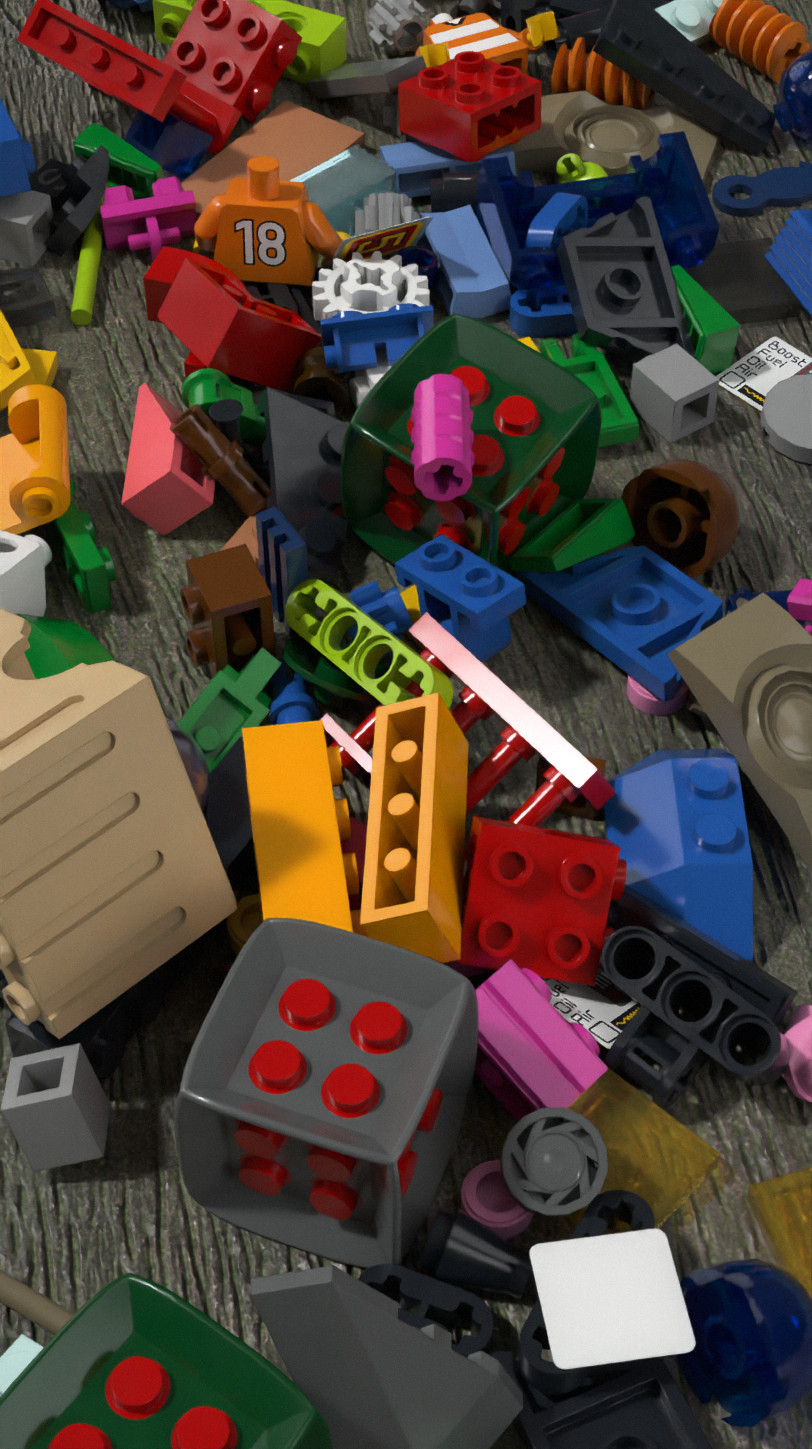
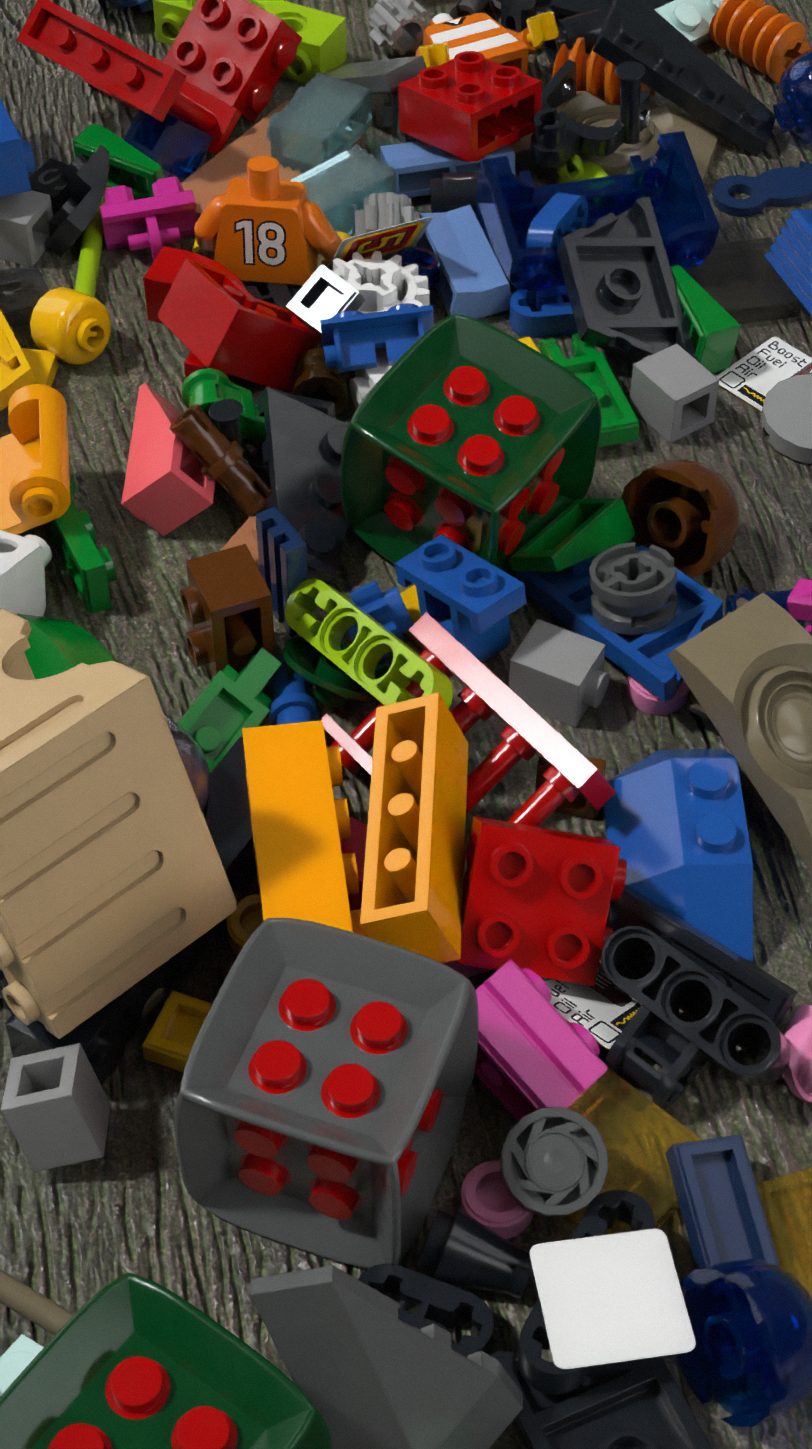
(70, 325): none -> yellow head
(175, 1031): none -> yellow tile
(319, 122): none -> clear light blue brick
(323, 298): none -> tile
(442, 438): dark pink axle -> none
(559, 672): none -> light grey brick
(560, 138): none -> black piece
(633, 588): none -> dark grey wheel
(720, 1201): none -> dark blue tile

